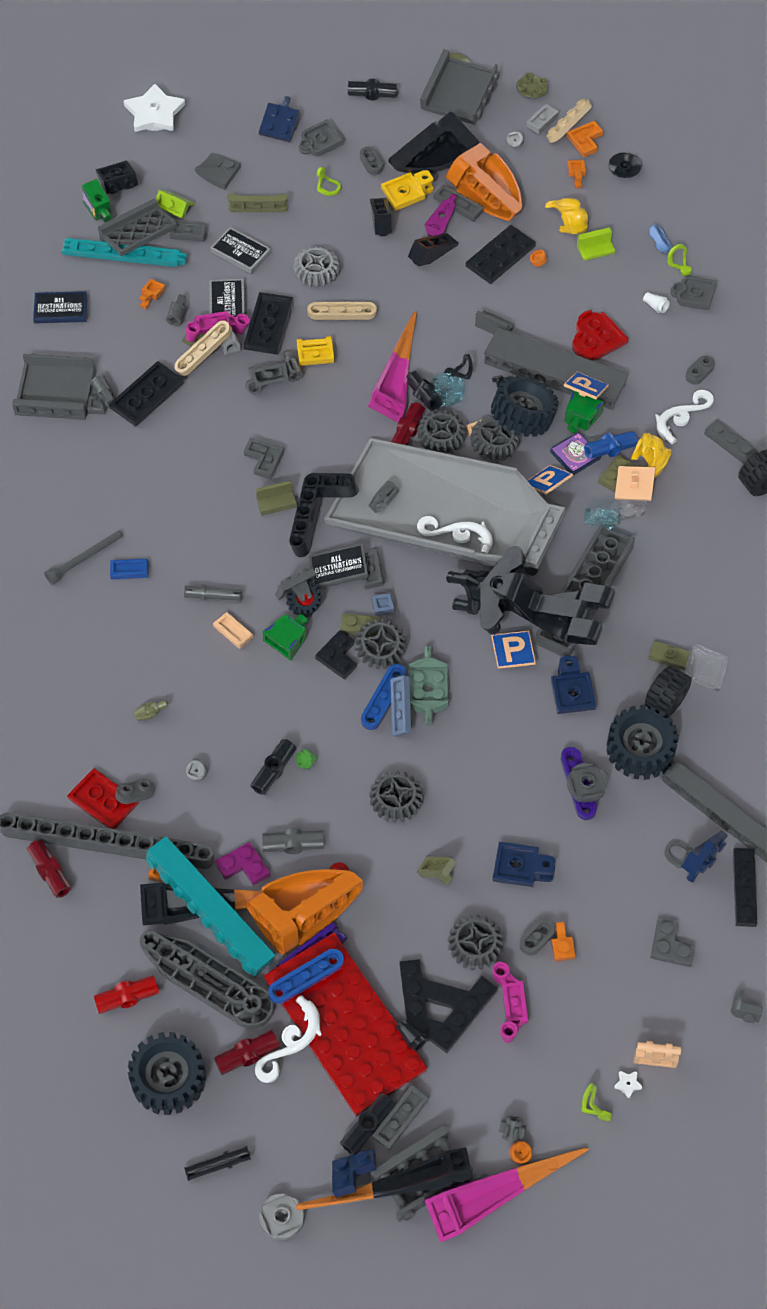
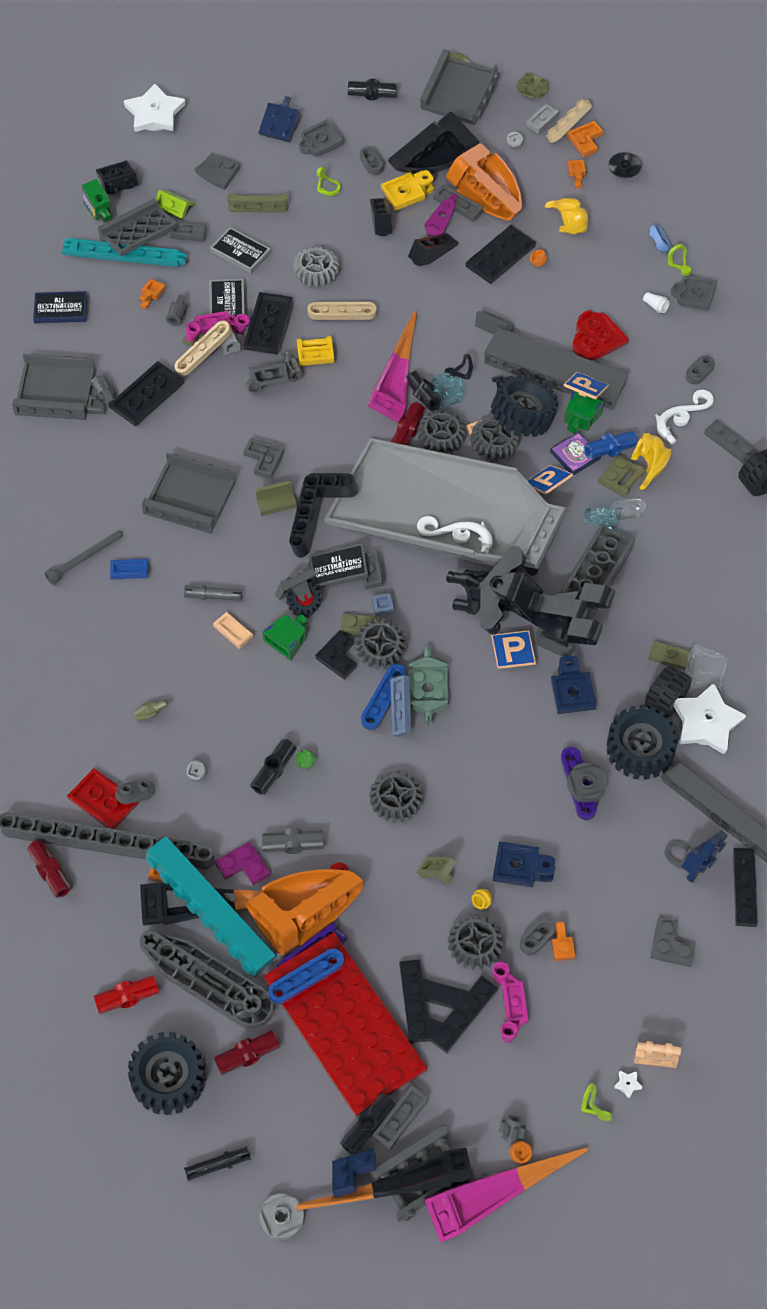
(190, 493): none -> dark grey panel
(288, 1034): white plant -> none
(383, 496): dark grey hinge -> none
(412, 1036): black cone -> none
(482, 898): none -> yellow plate
(595, 244): lime panel -> none
(635, 483): light nougat piece -> none
(707, 719): none -> white plate
(745, 1011): dark grey plate -> none

